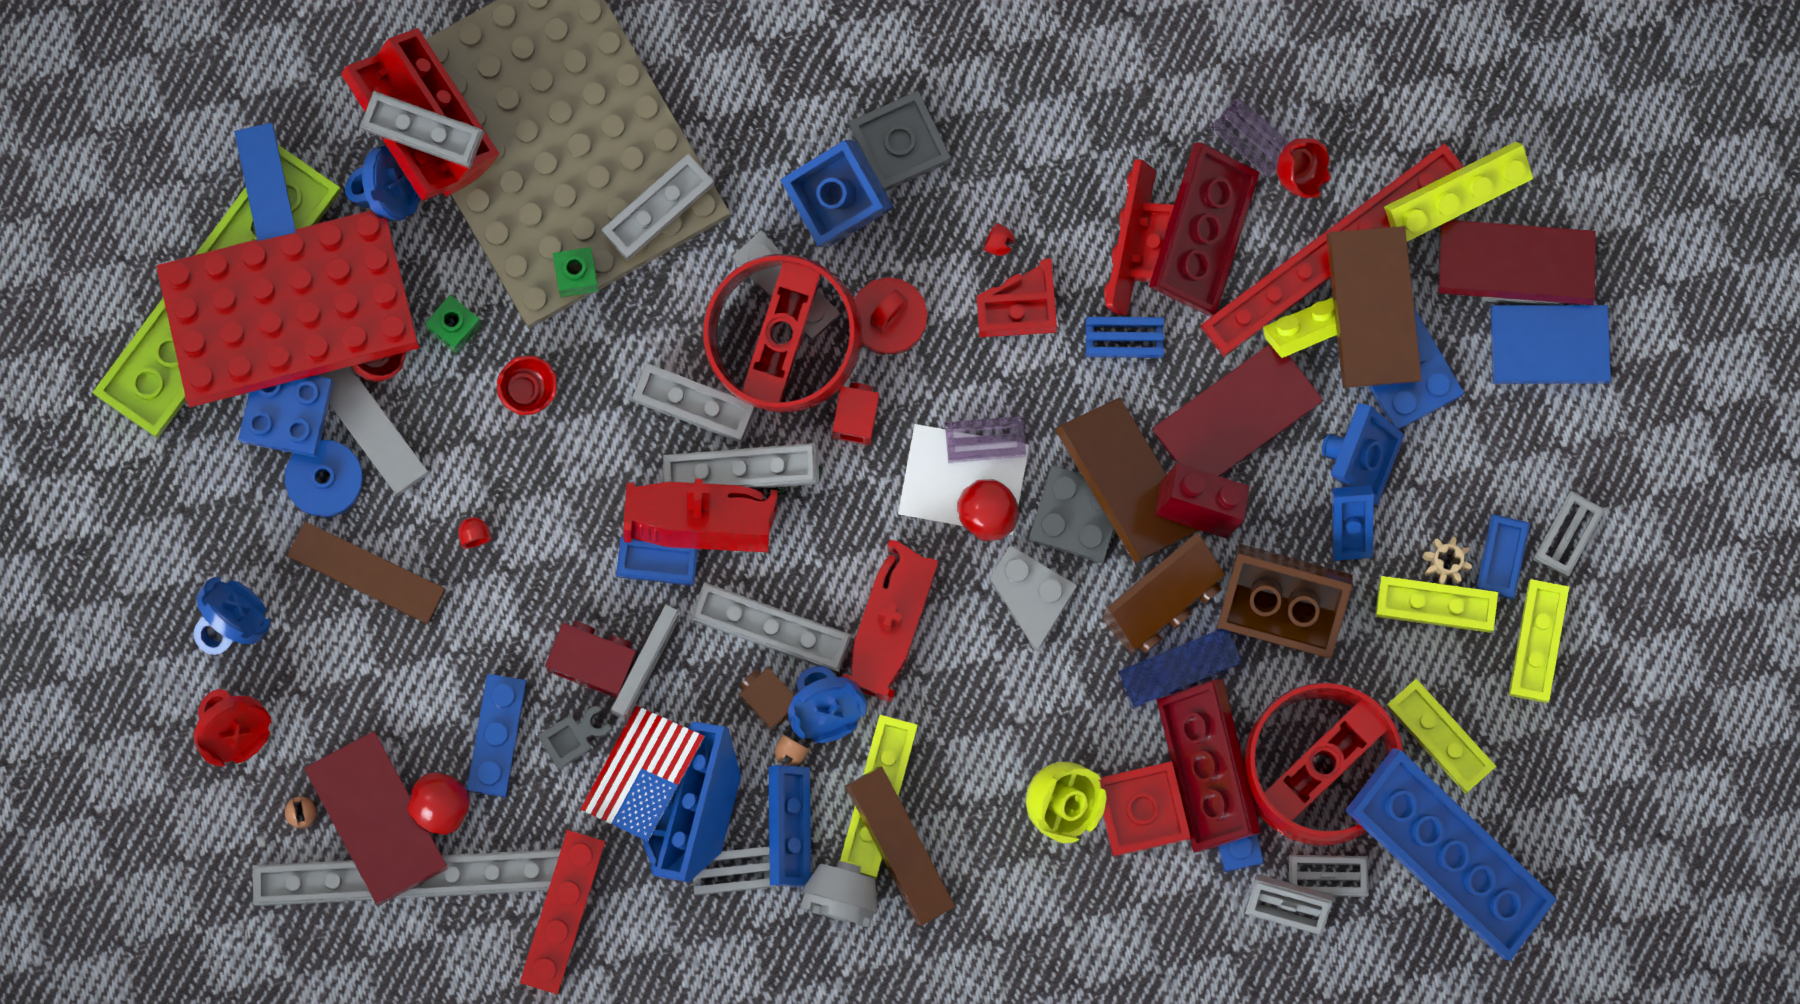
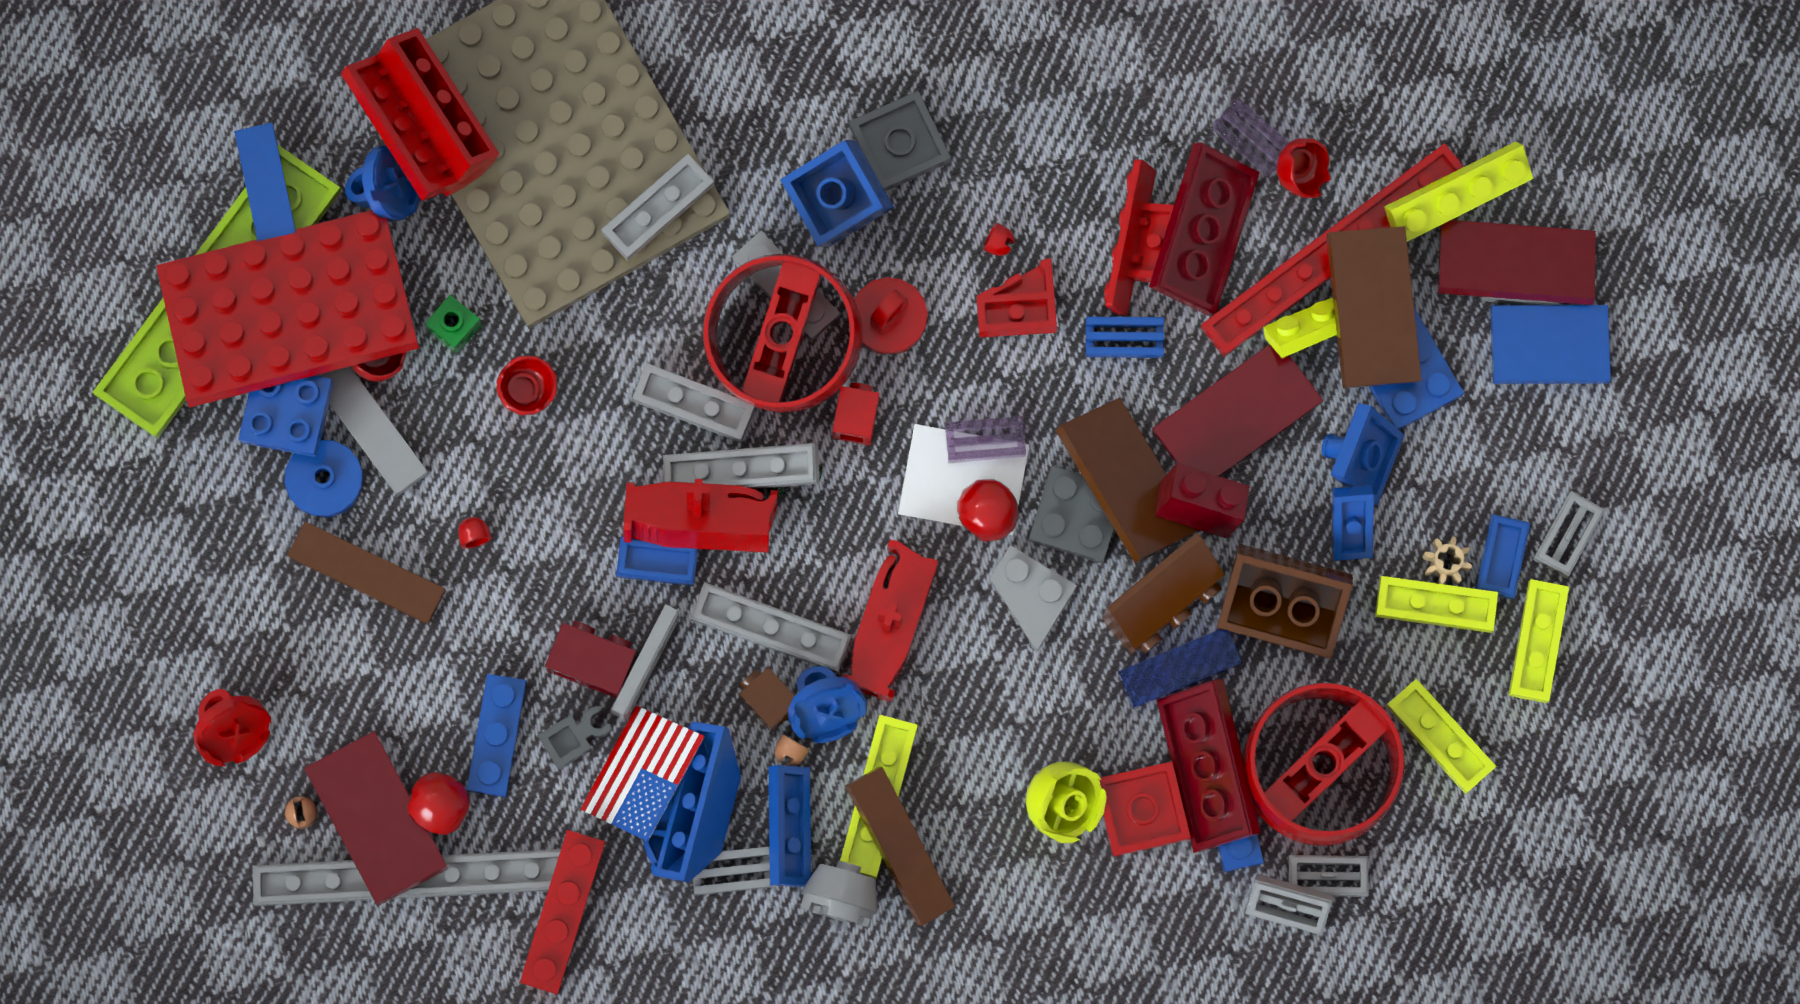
(232, 612): blue tile -> none
(422, 129): light grey tile -> none
(576, 284): green plate -> none
(1451, 854): blue plate -> none

